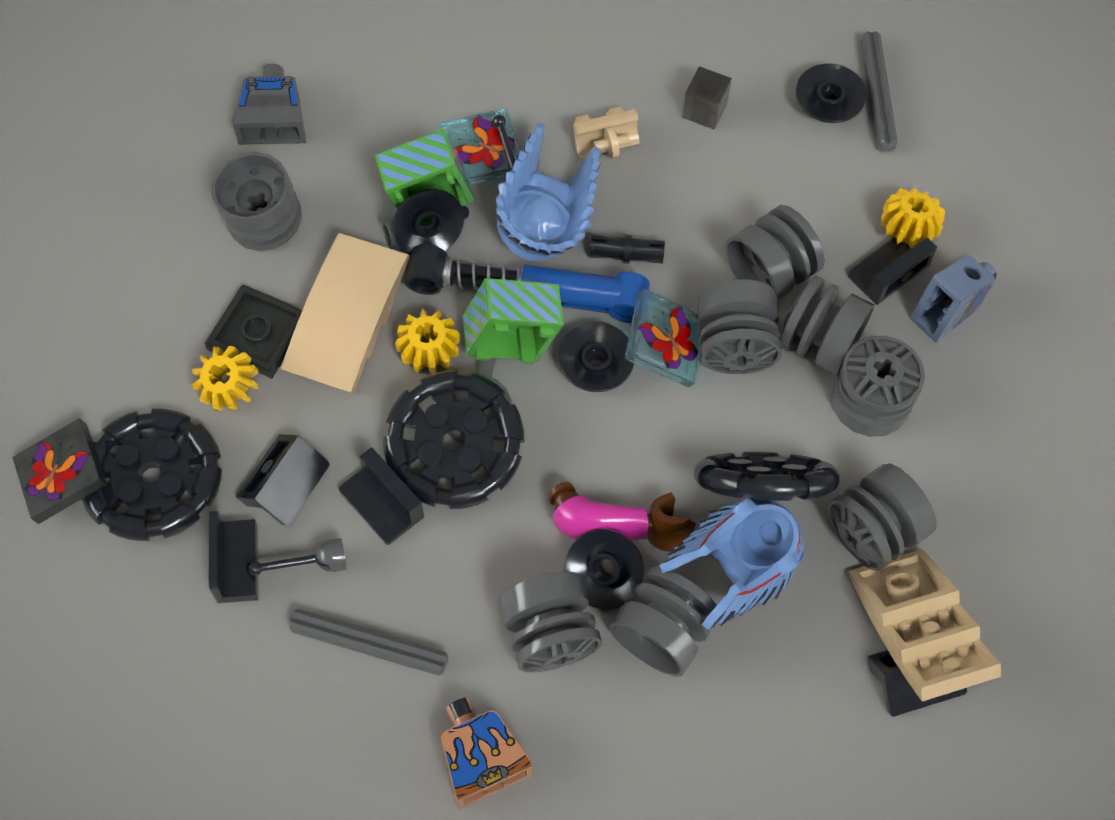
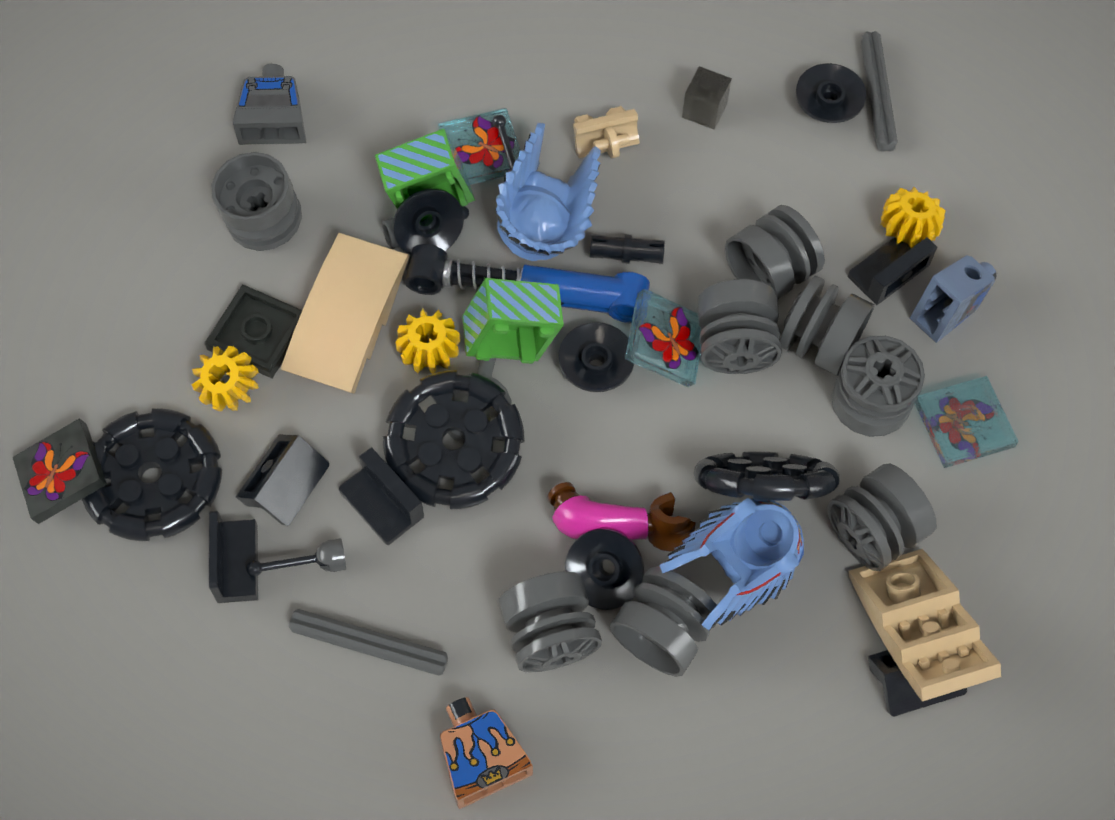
(966, 422): none -> clear light blue tile

